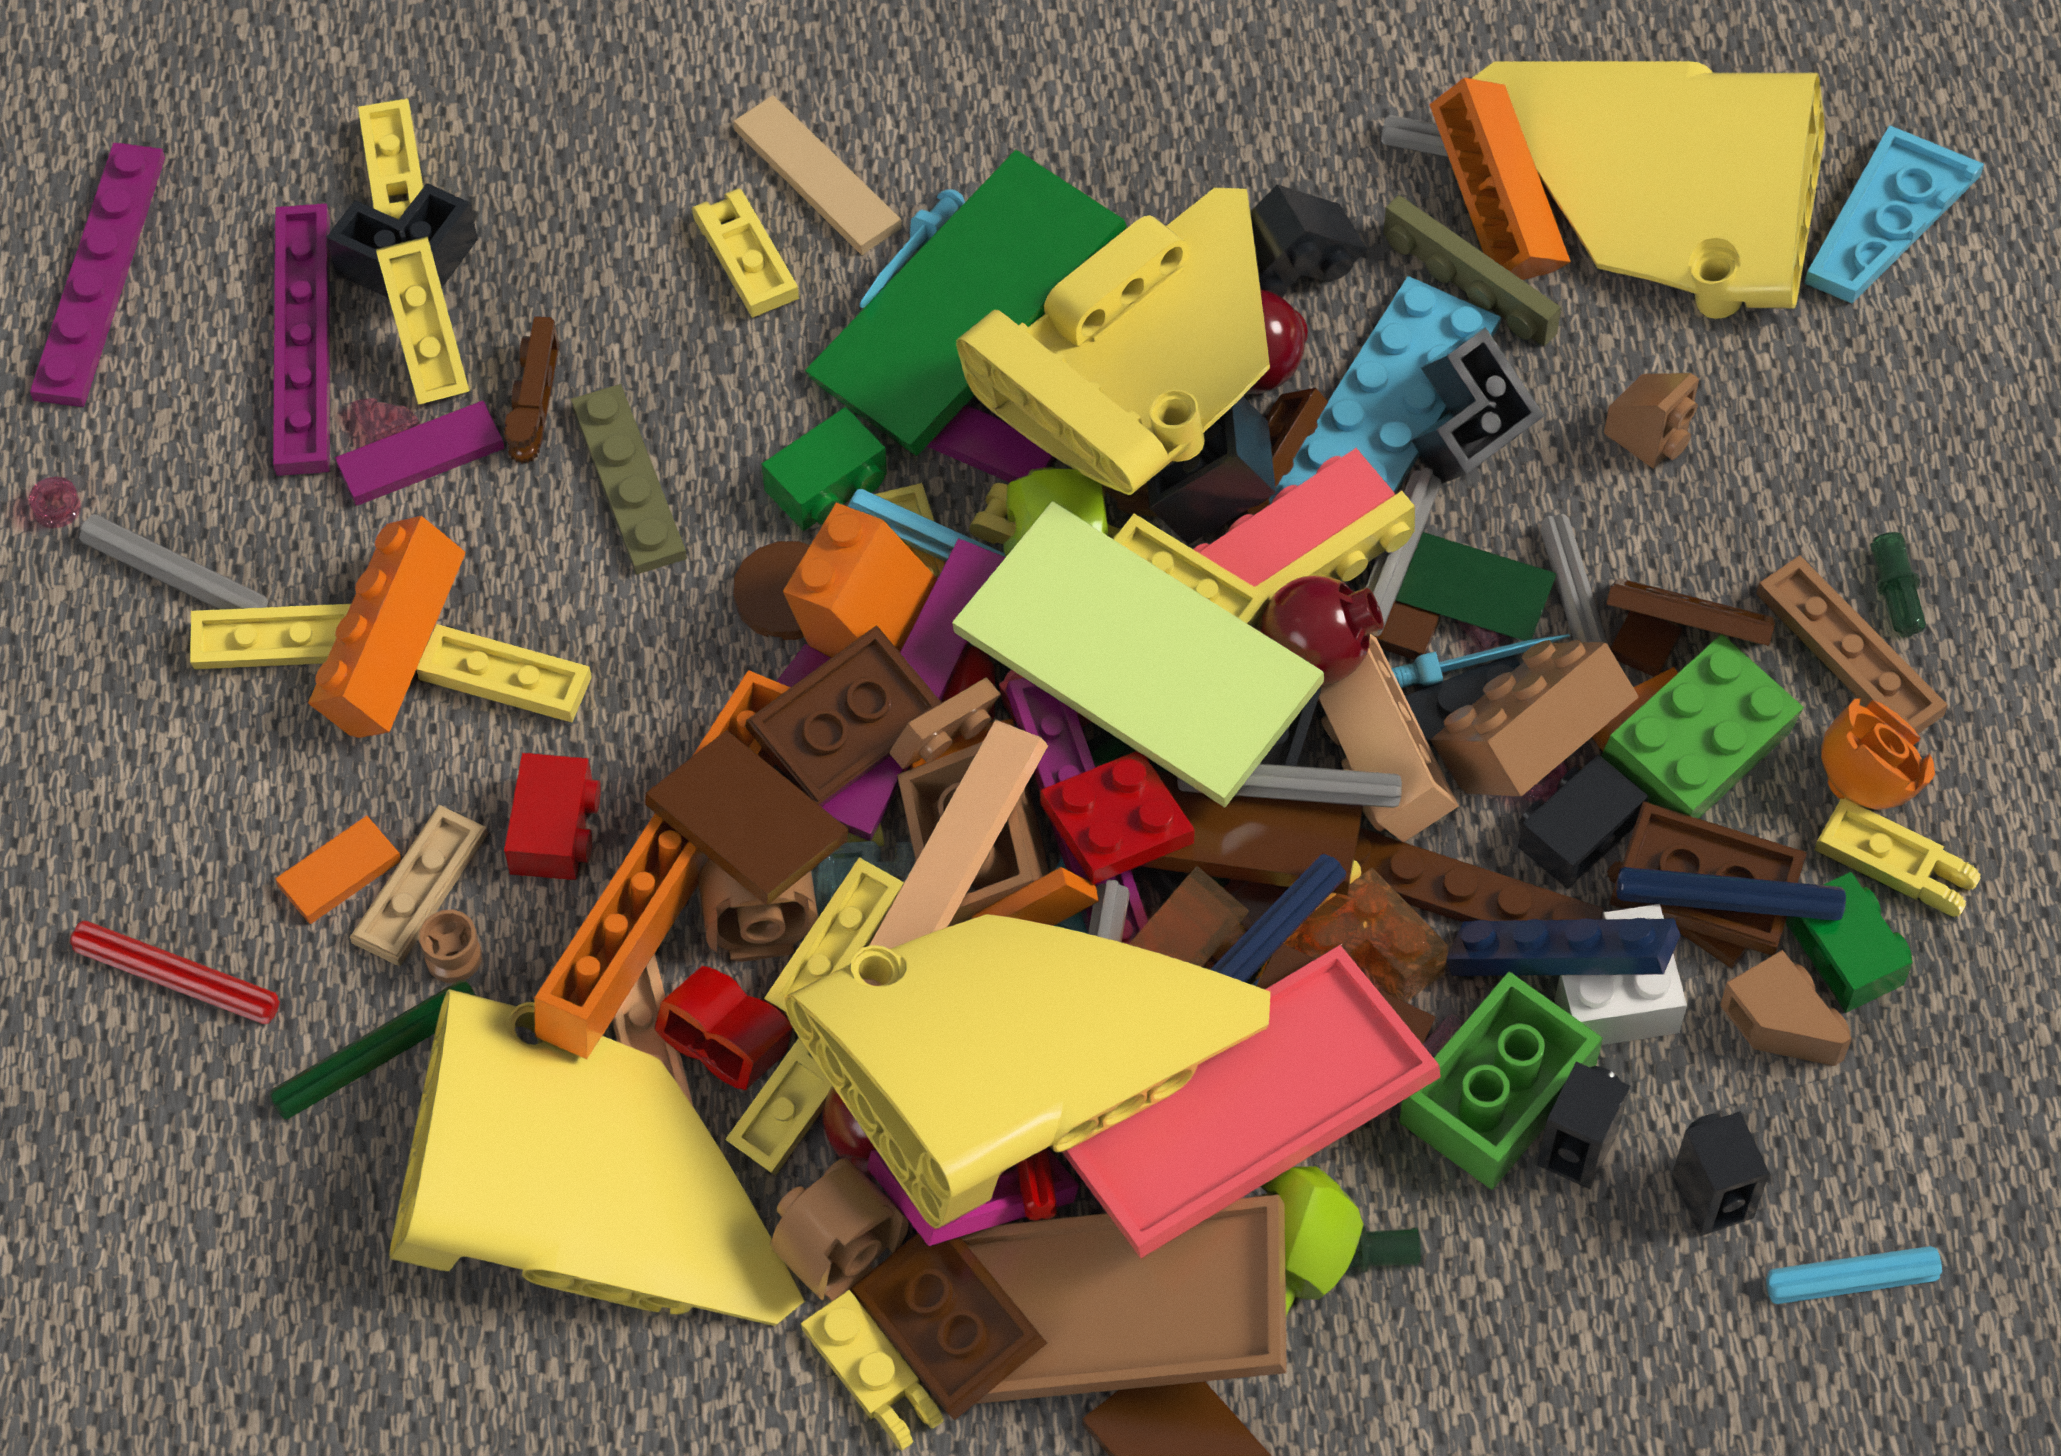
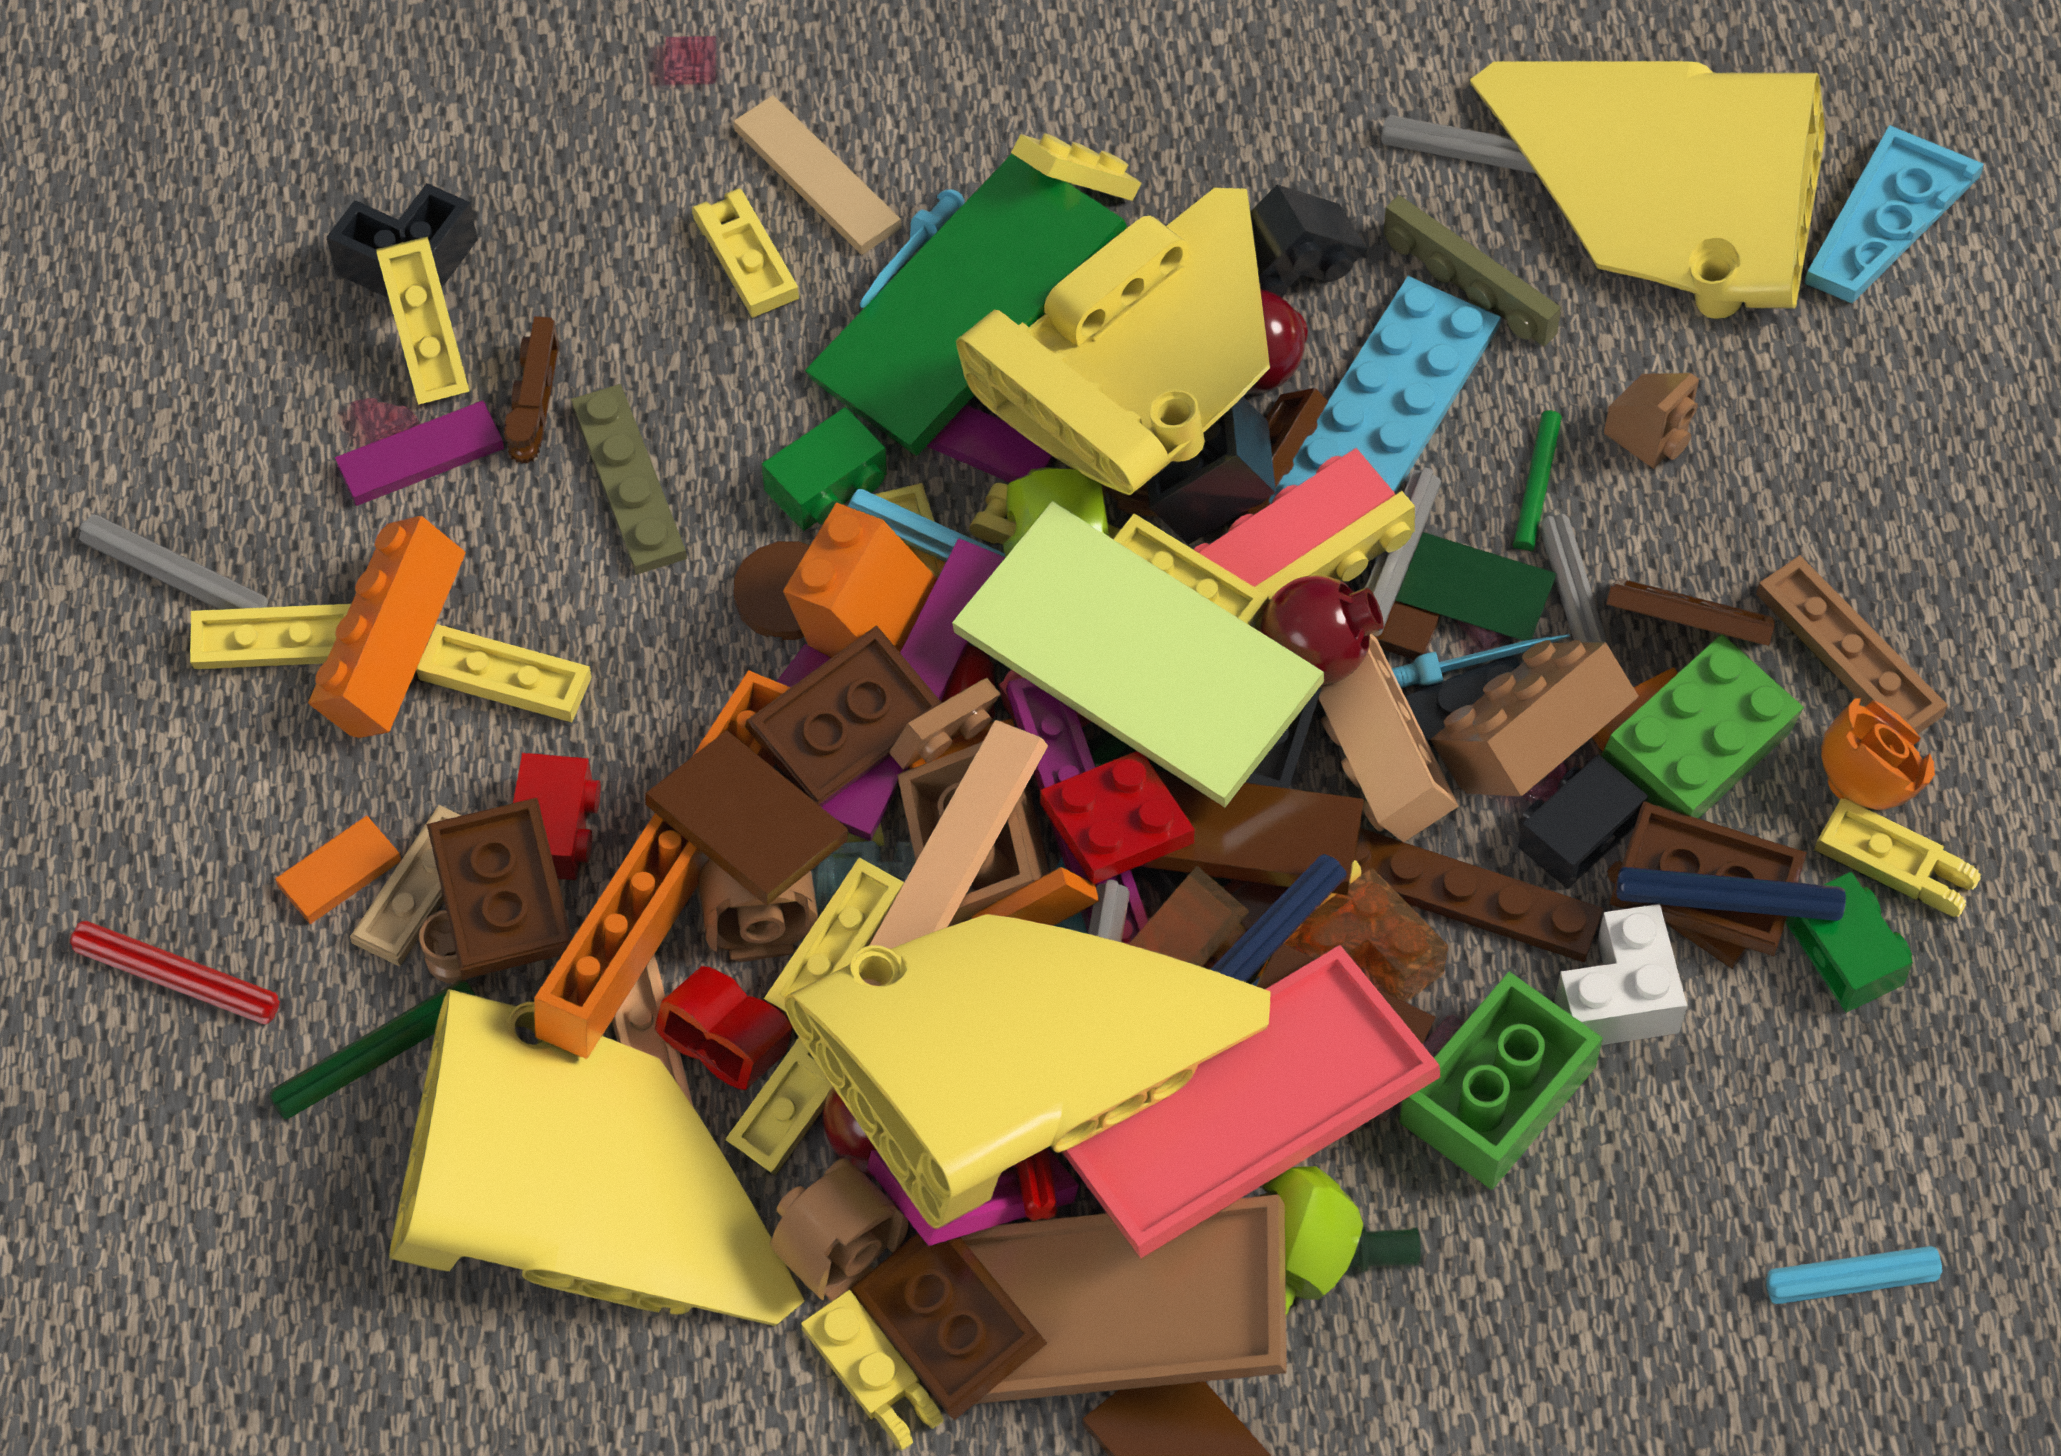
(54, 517): clear pink bush -> none
(97, 275): magenta plate -> none
(302, 340): magenta plate -> none
(391, 154): light yellow plate -> none
(500, 888): none -> reddish brown tile
(690, 60): none -> clear pink tile
(1077, 165): none -> light yellow plate
(1319, 785): light grey axle -> none
(1484, 402): black brick -> none
(1498, 178): orange brick -> none
(1537, 480): none -> green bar
(1563, 947): dark blue plate -> none
(1583, 1124): black brick -> none
(1645, 643): reddish brown tile -> none
(1719, 1172): black brick -> none
(1783, 1014): medium nougat slope -> none
(1898, 583): clear green axle -> none

